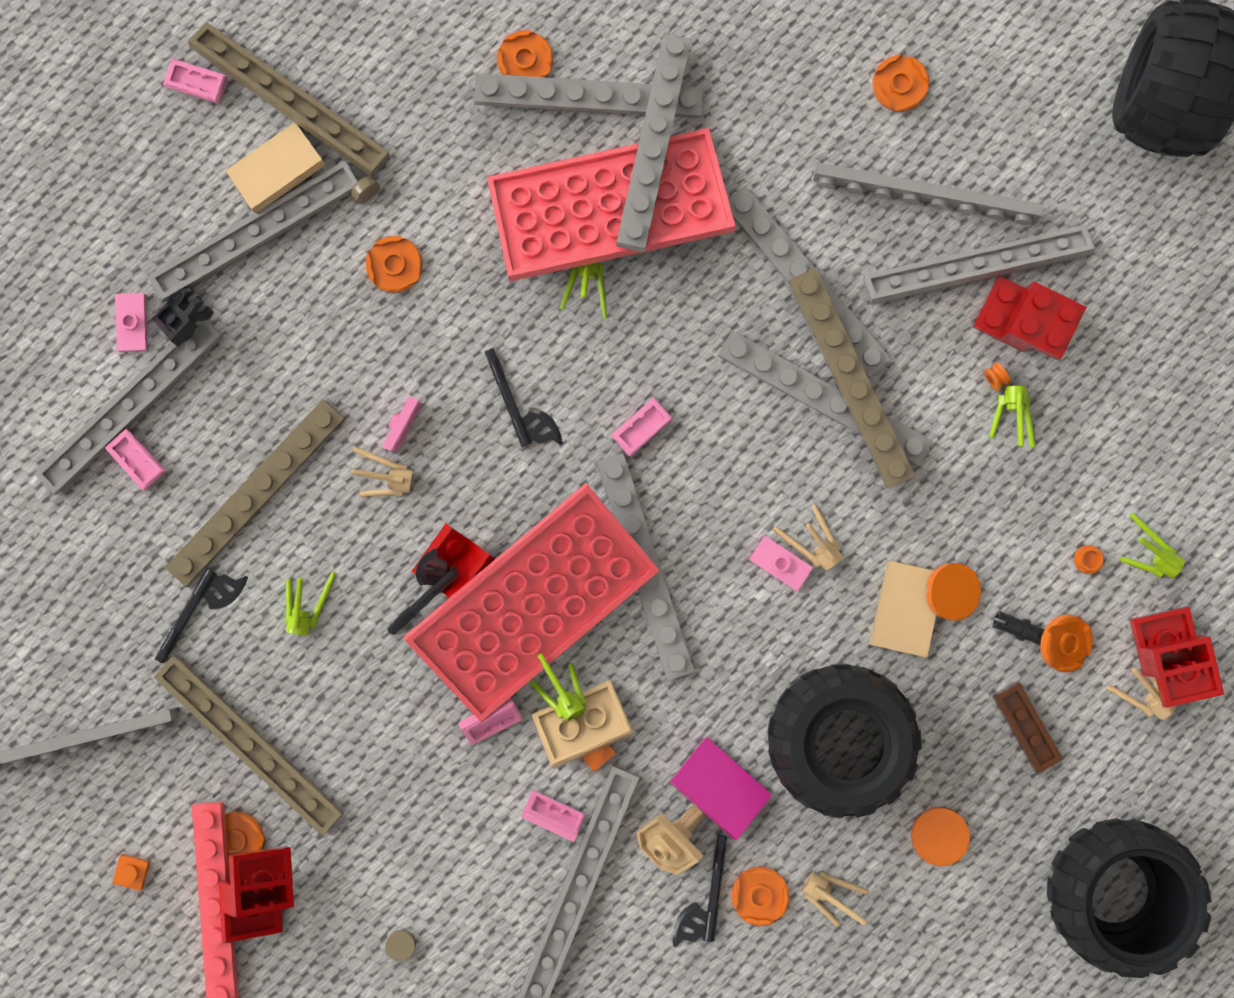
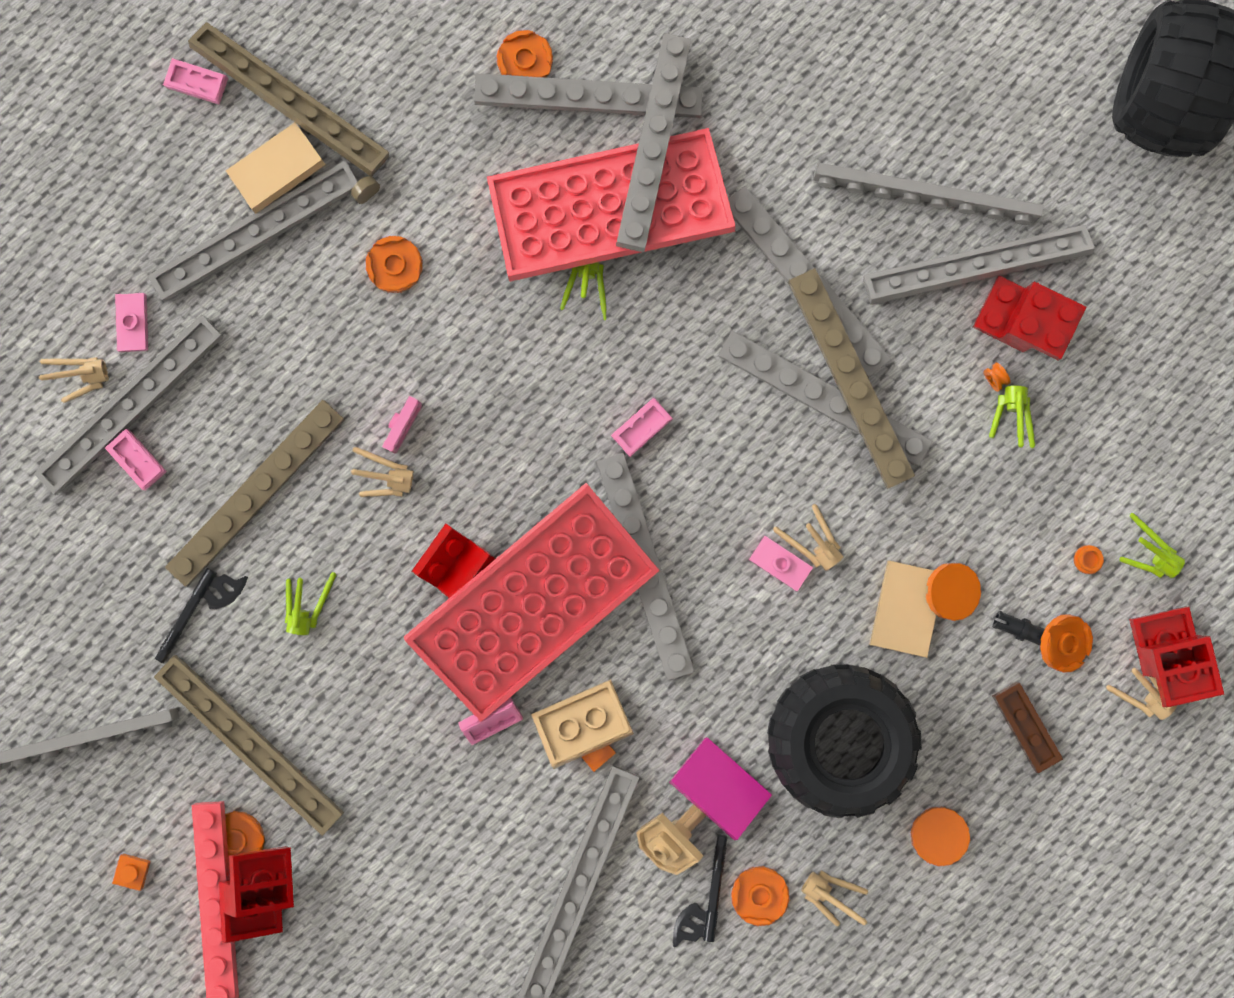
(92, 371): none -> tan plant
(179, 316): black plate -> none
(400, 945): dark tan tile -> none
(445, 577): black piece -> none
(524, 436): black piece -> none
(553, 816): bright pink plate -> none
(570, 704): lime plant -> none
(893, 90): orange tile -> none
(1166, 924): black tyre -> none

